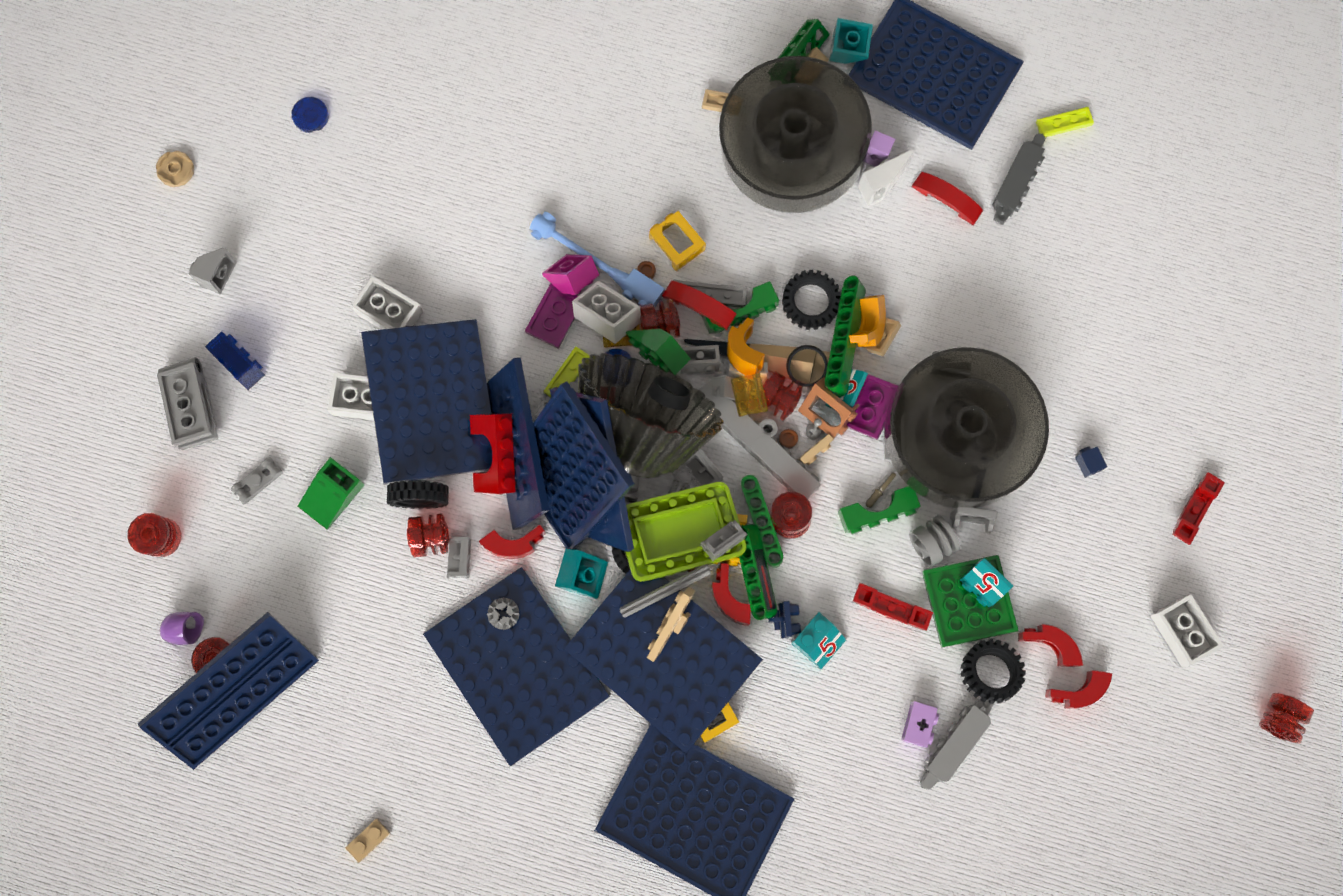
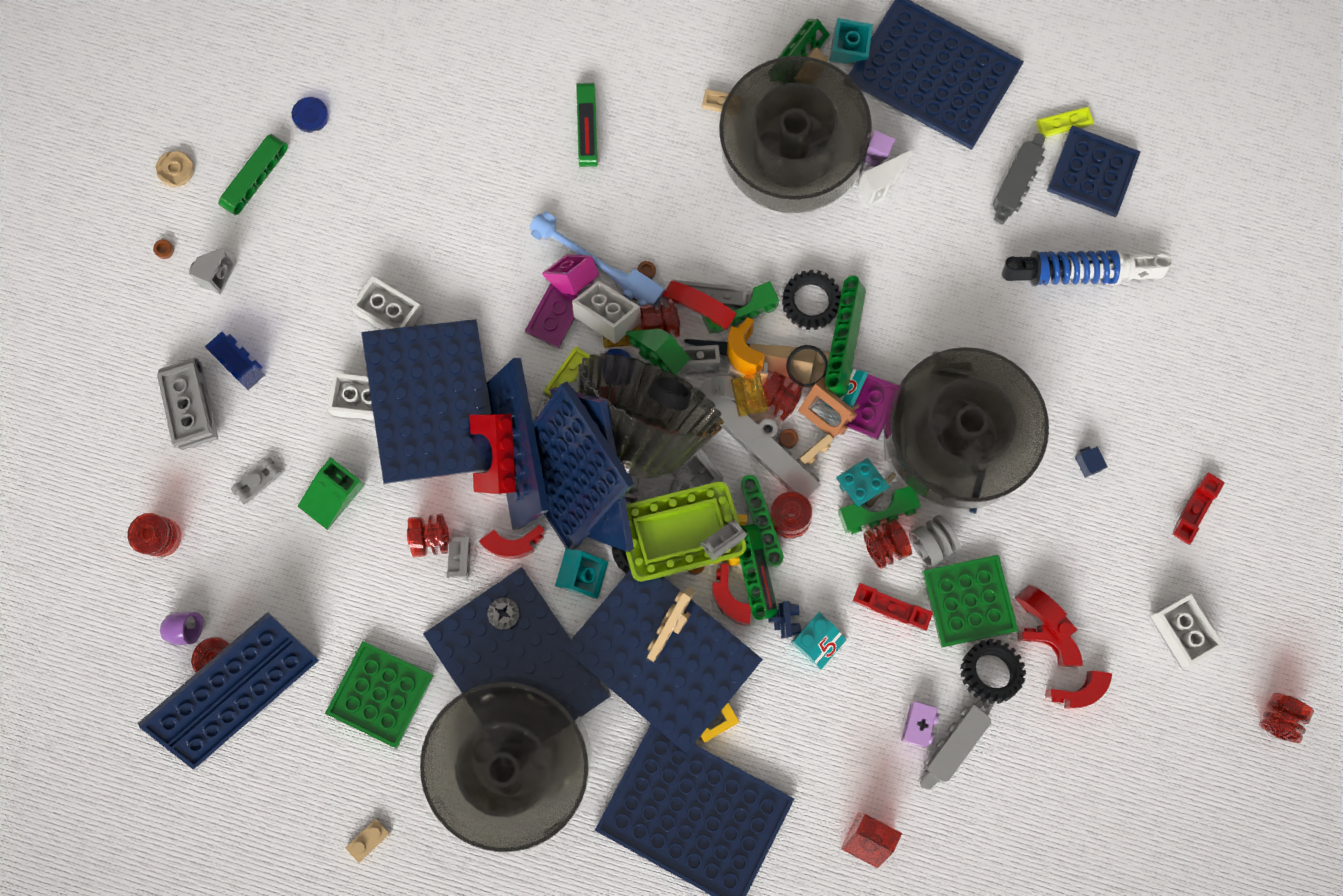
(163, 249): none -> dark orange tile
(253, 174): none -> green beam
(379, 694): none -> green plate
(417, 494): black tyre -> none
(506, 764): none -> clear smoke brick
(586, 124): none -> beam
(665, 590): light grey axle -> none
(678, 260): yellow panel -> none
(814, 429): light grey hinge -> none
(862, 482): none -> teal hinge
(871, 840): none -> clear red slope
(872, 321): light orange arch -> none
(888, 542): none -> clear red wheel
(889, 334): tan plate -> none
(949, 195): red slope -> none
(974, 515): light grey piece -> none
(985, 583): teal slope -> none
(1047, 610): none -> red arch
(1093, 171): none -> dark blue plate
(1108, 267): none -> piece

